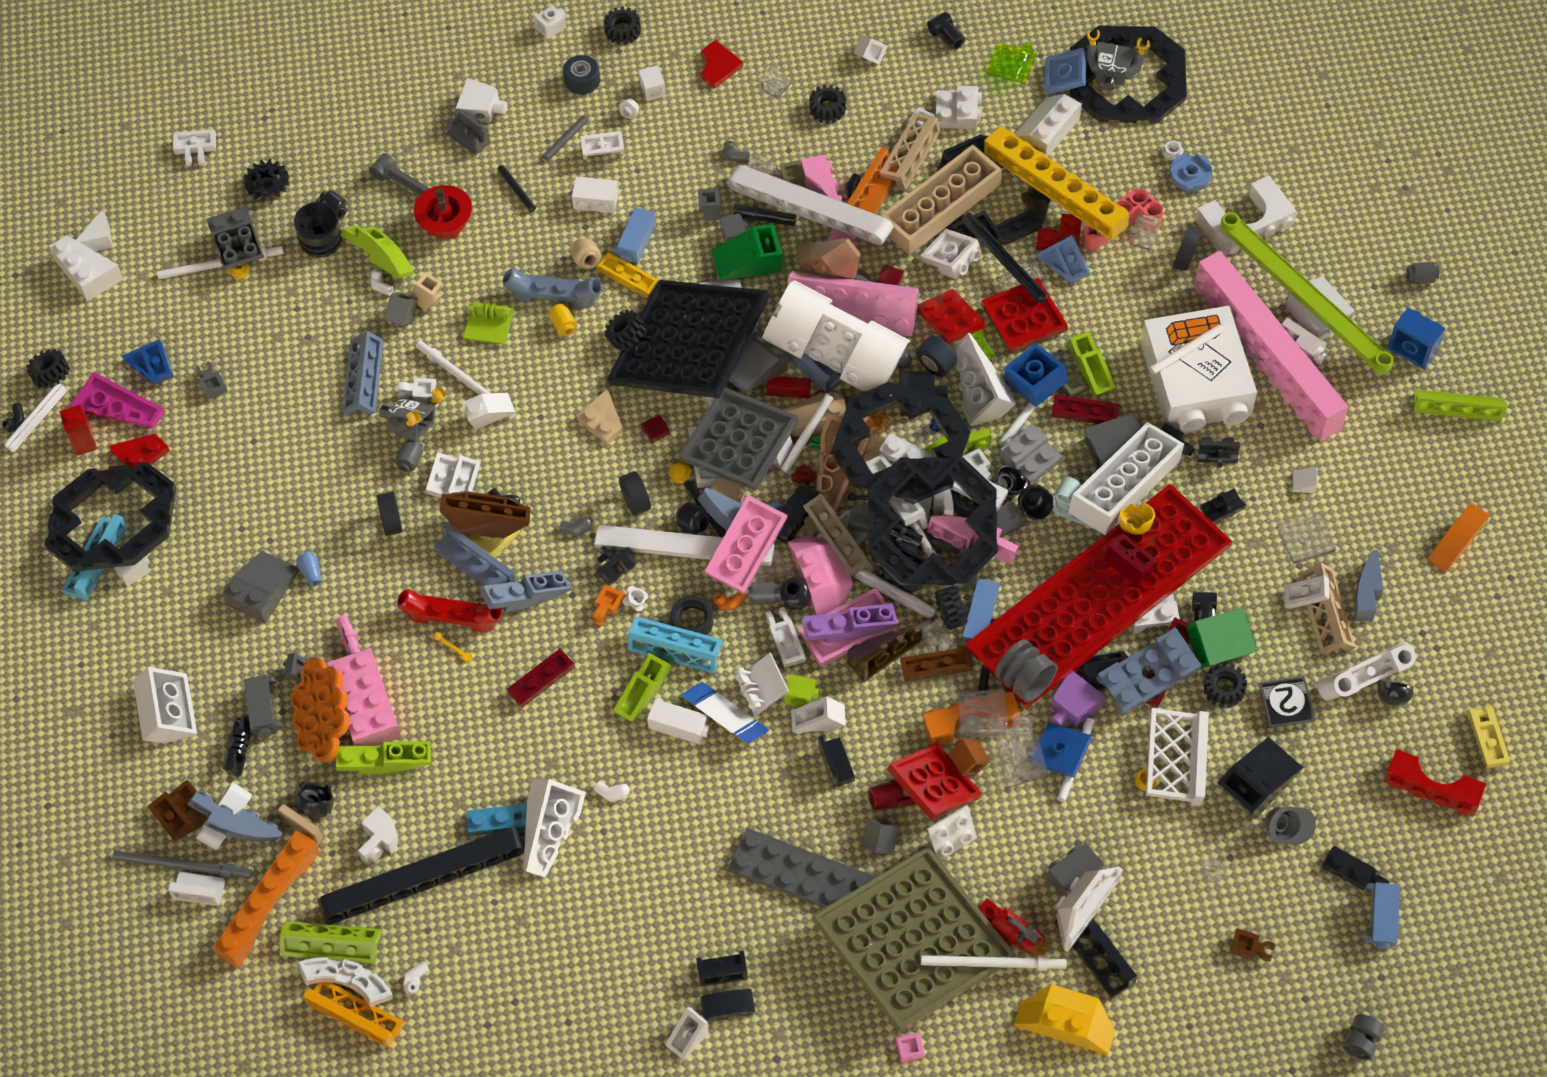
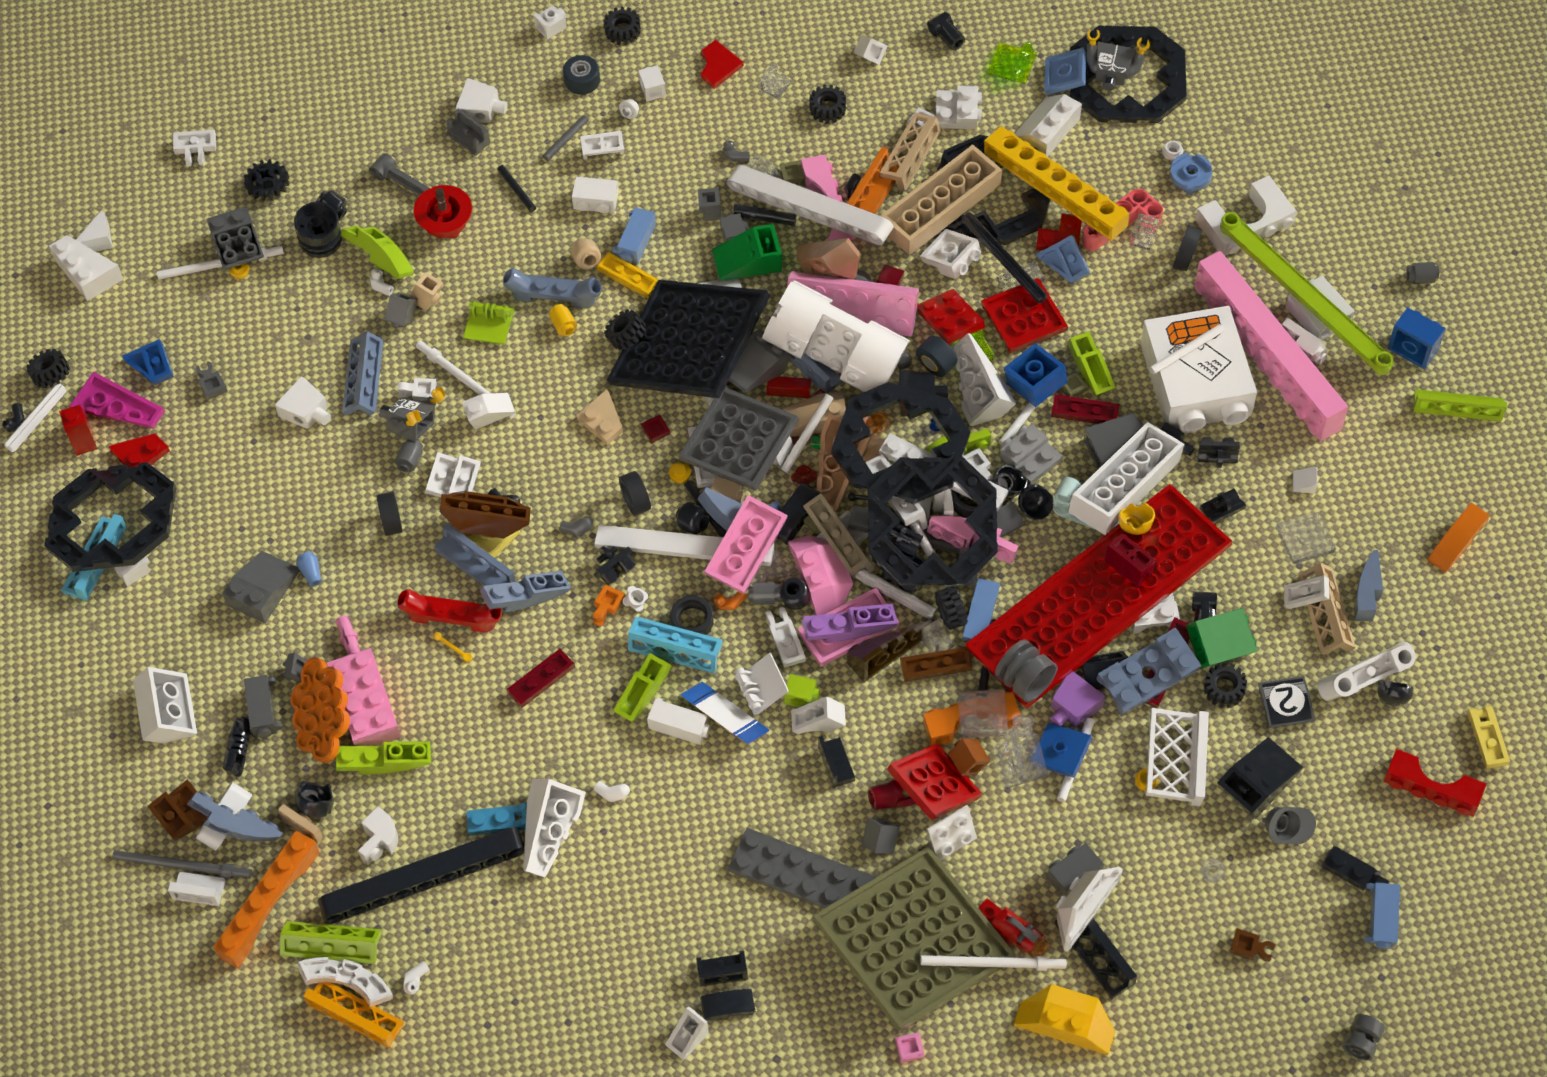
(303, 405): none -> white torso

